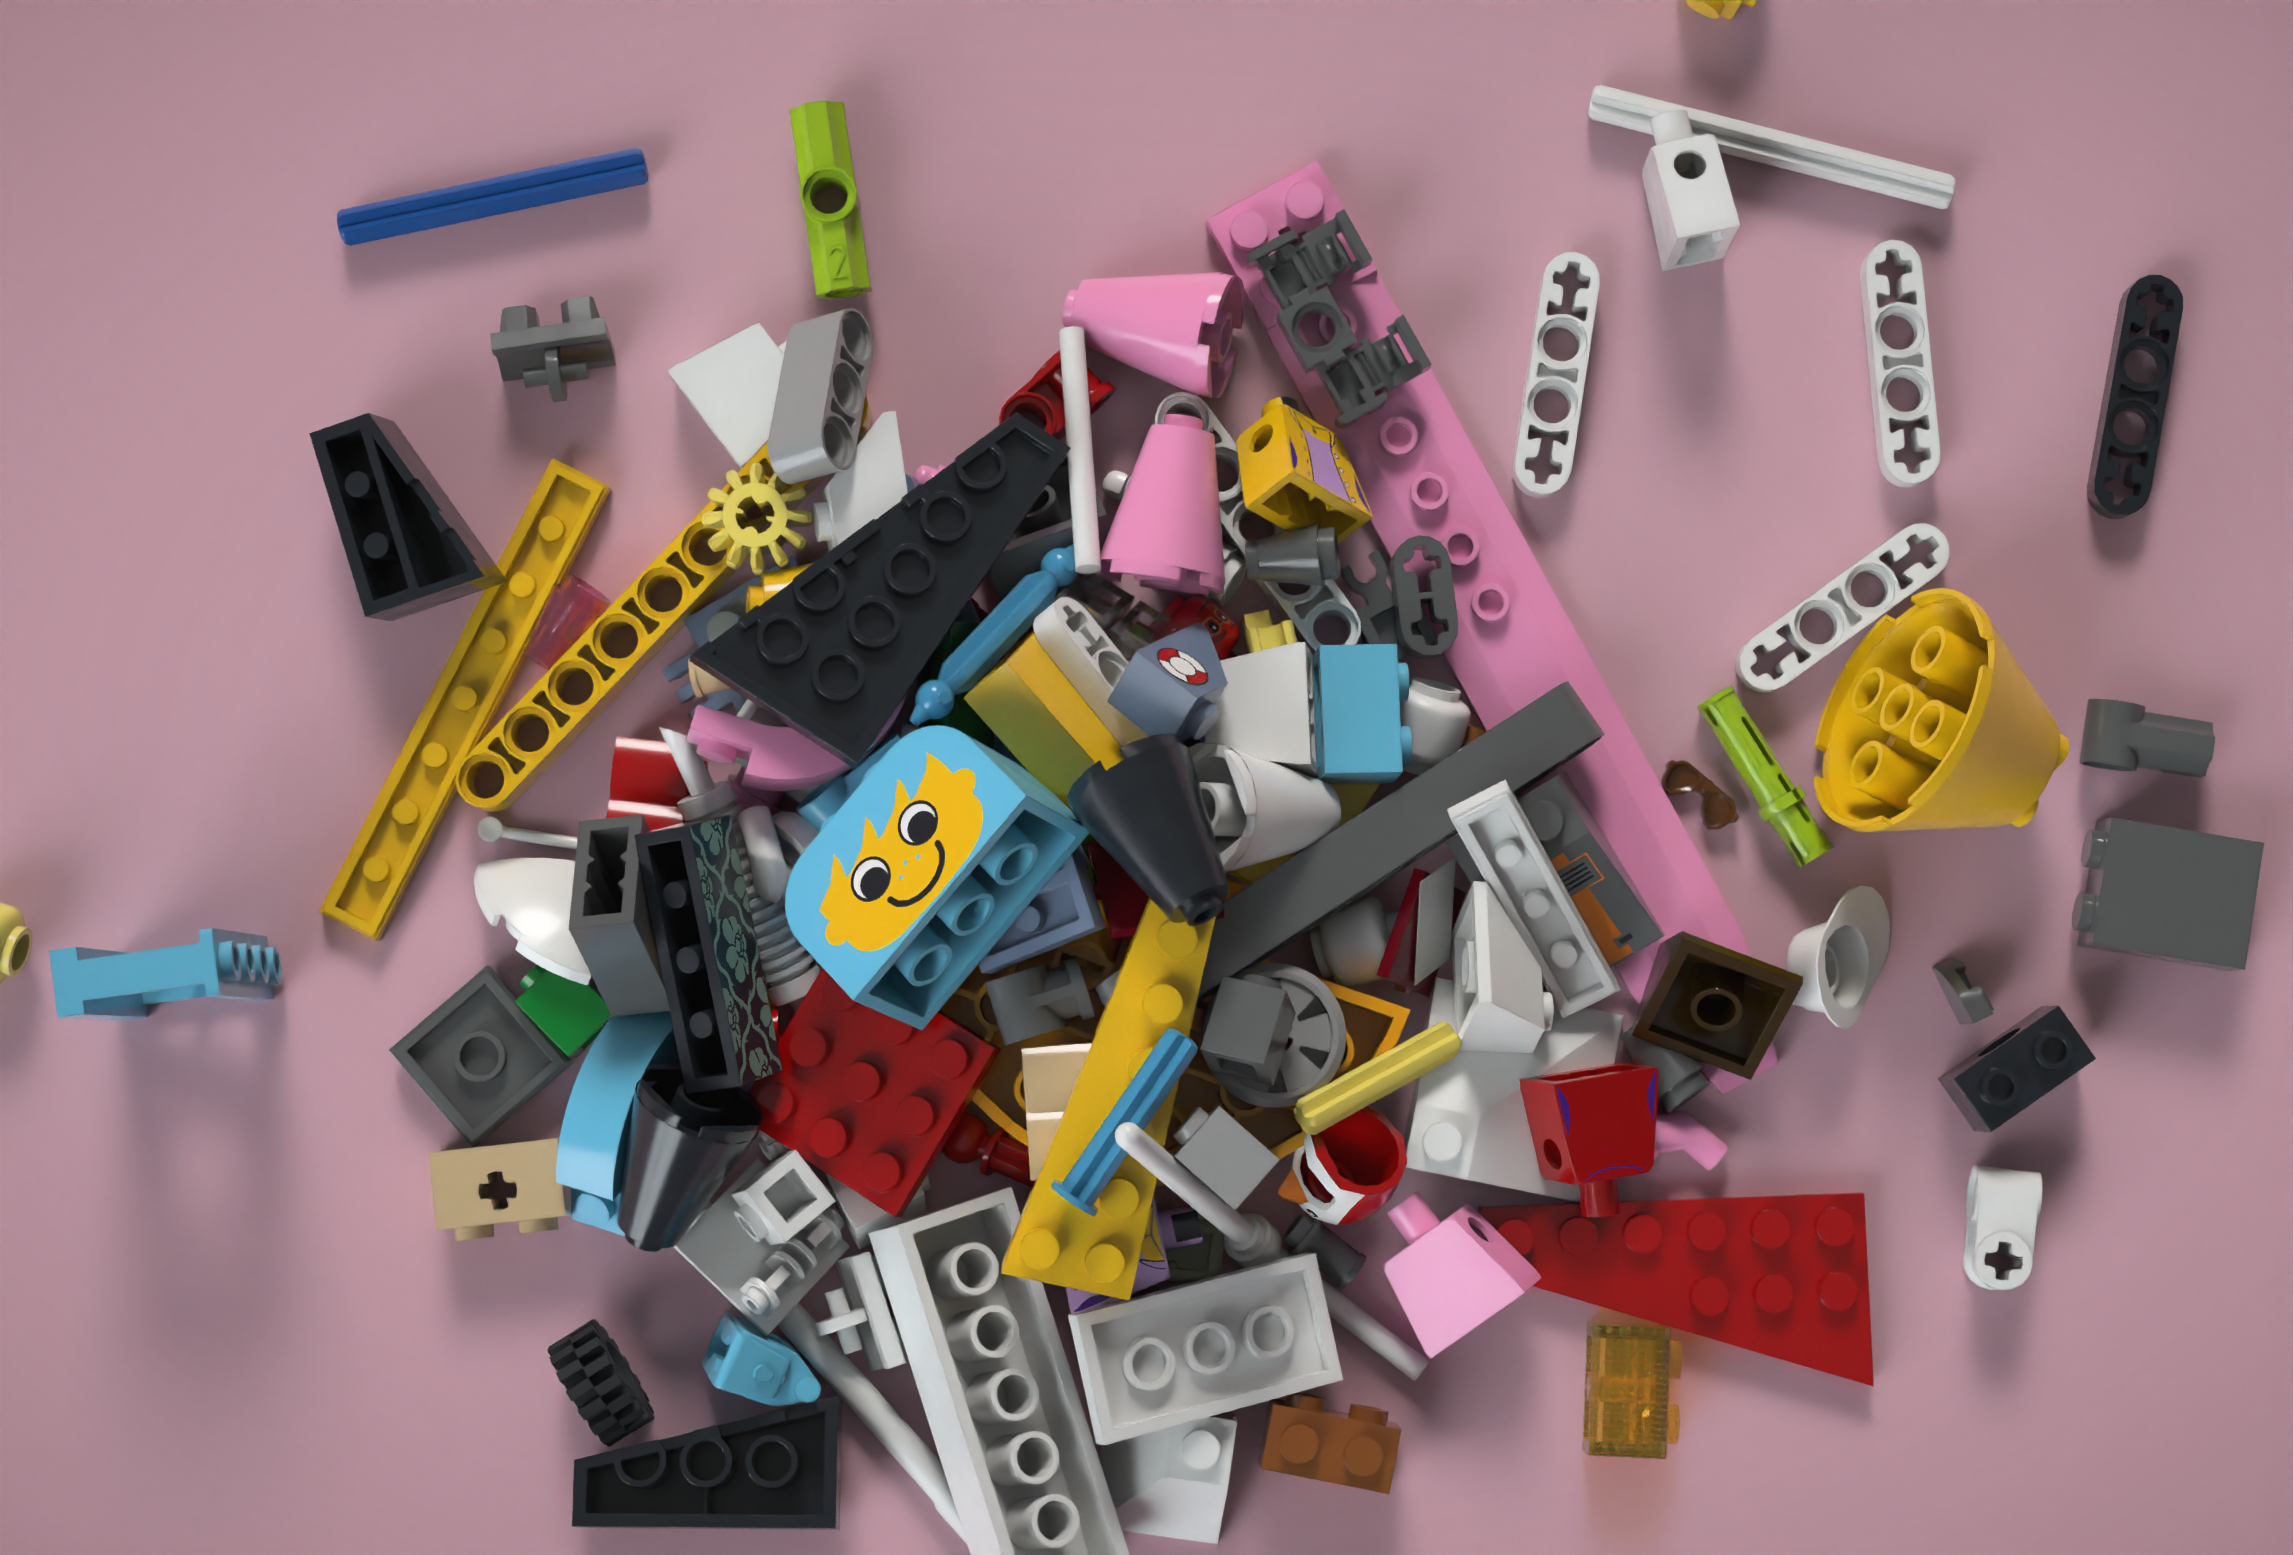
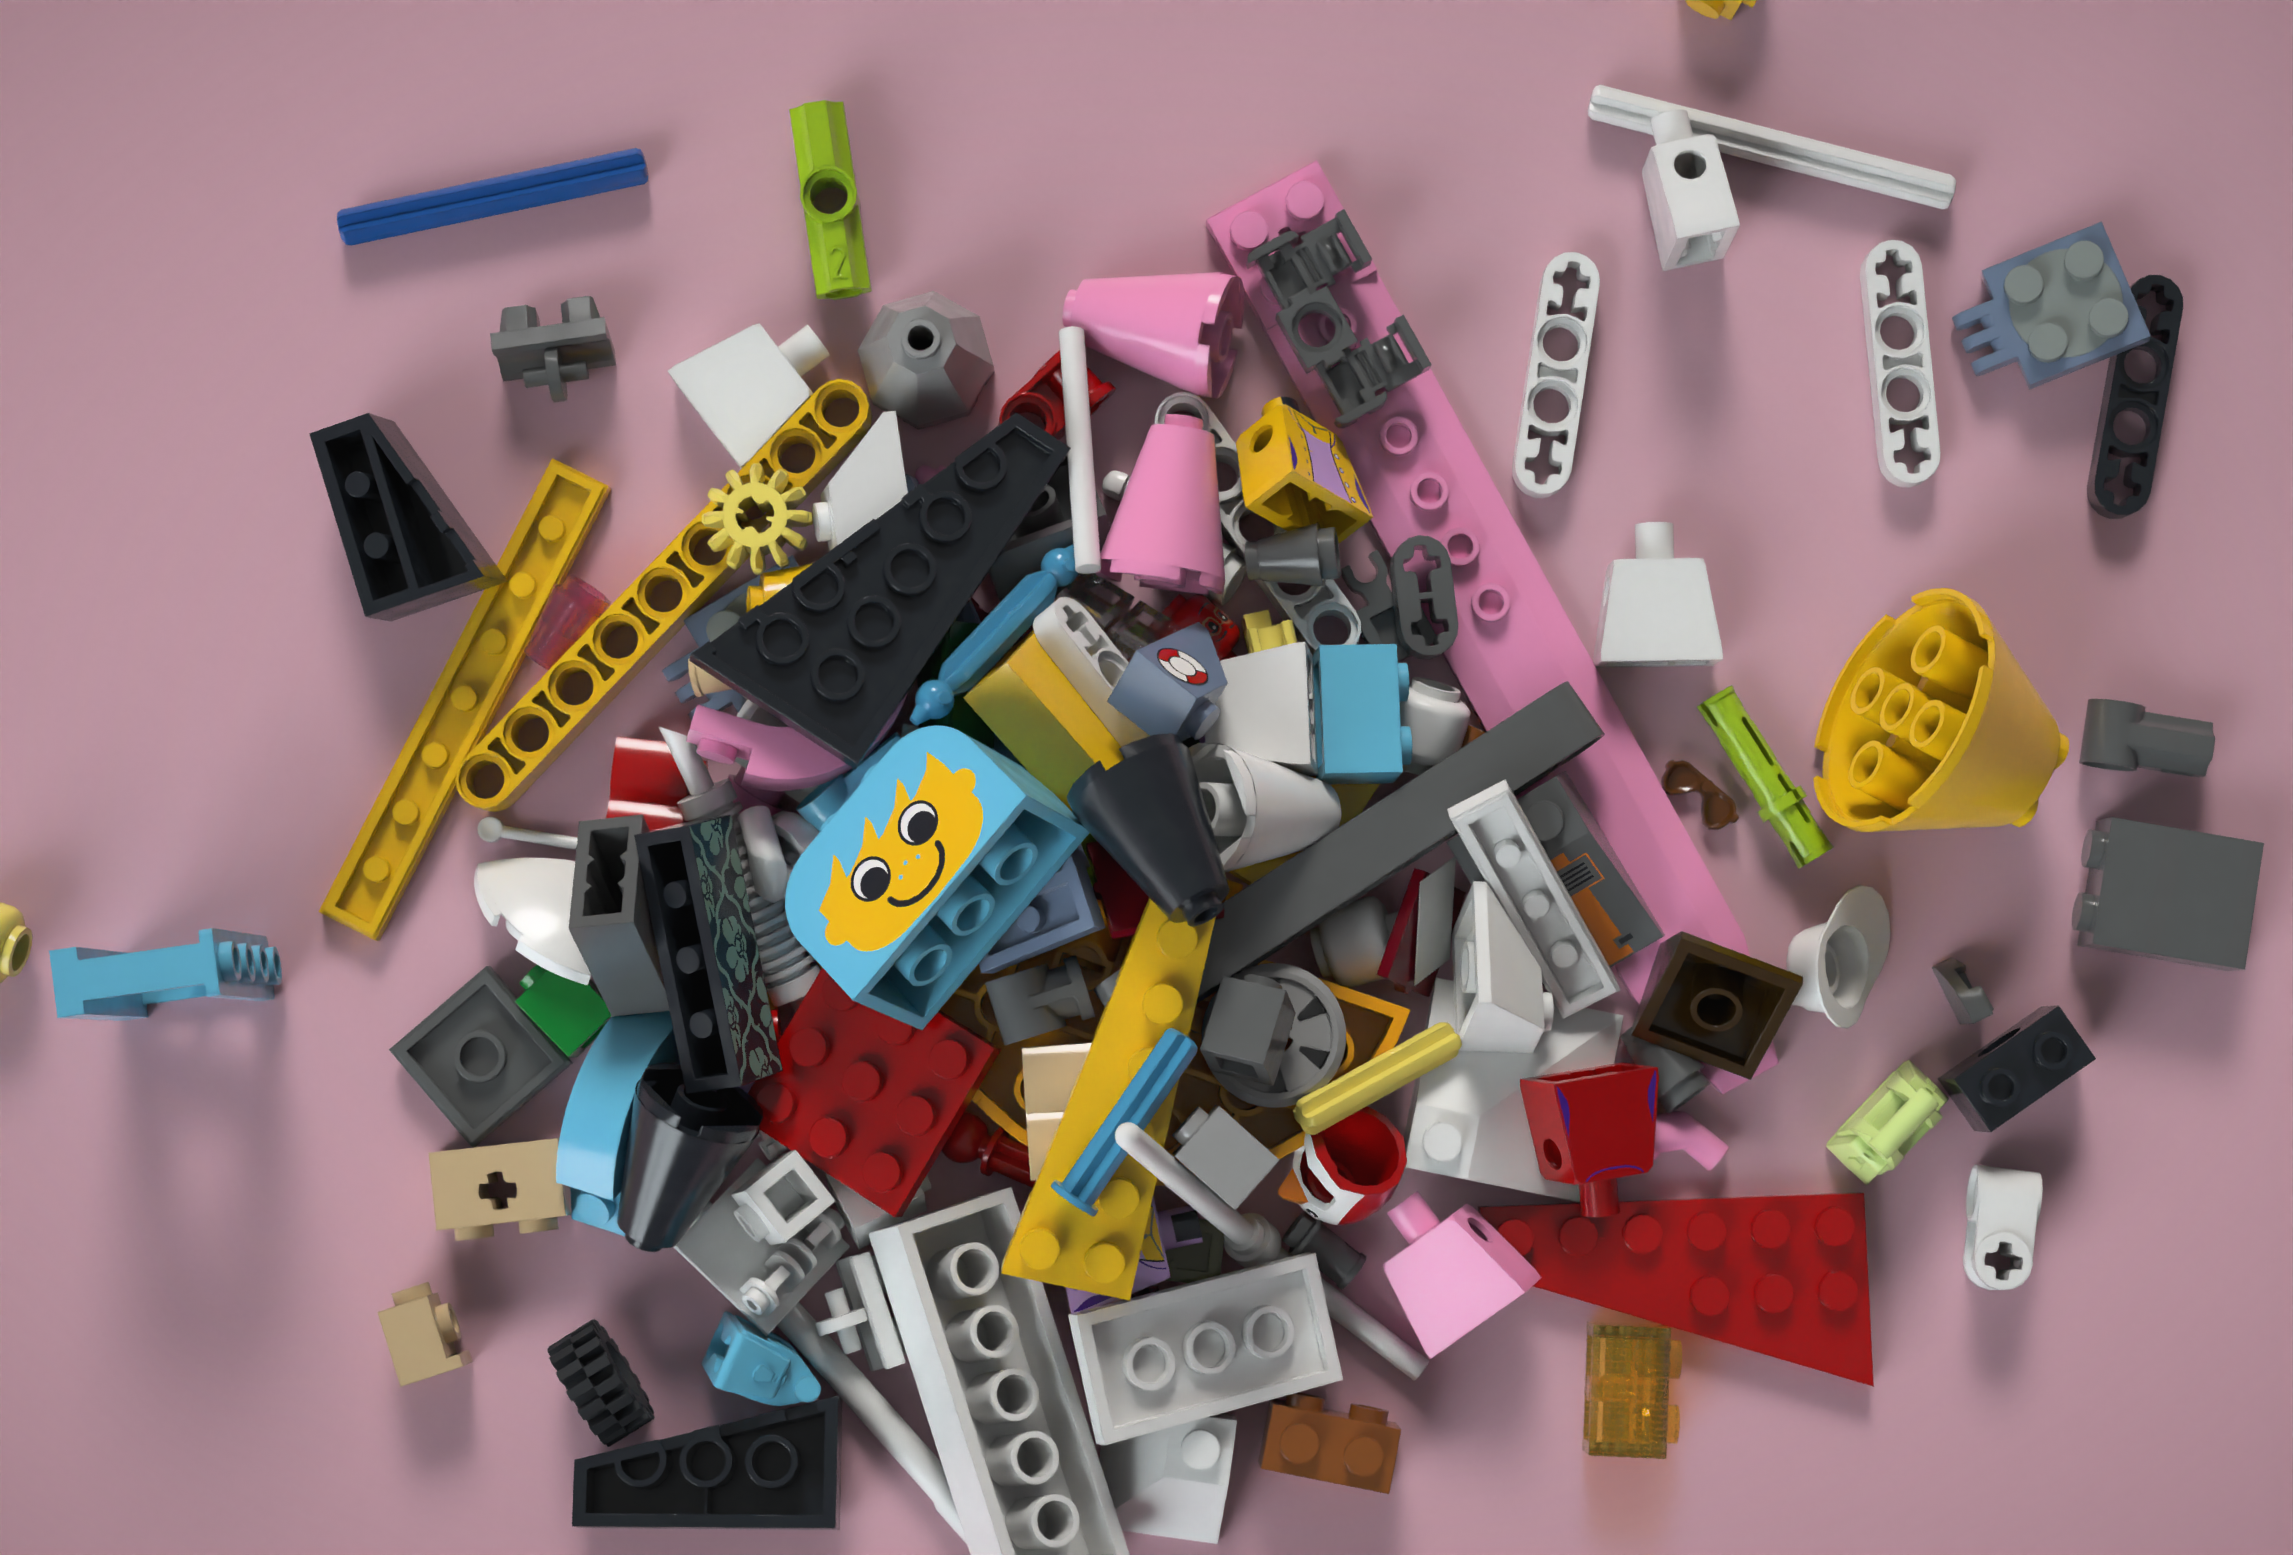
(422, 1335): none -> tan brick
(820, 396): light grey beam -> none
(929, 383): none -> light grey cone
(1657, 607): none -> white torso
(1845, 612): white beam -> none
(1888, 1123): none -> yellowish green piece
(2055, 309): none -> piece

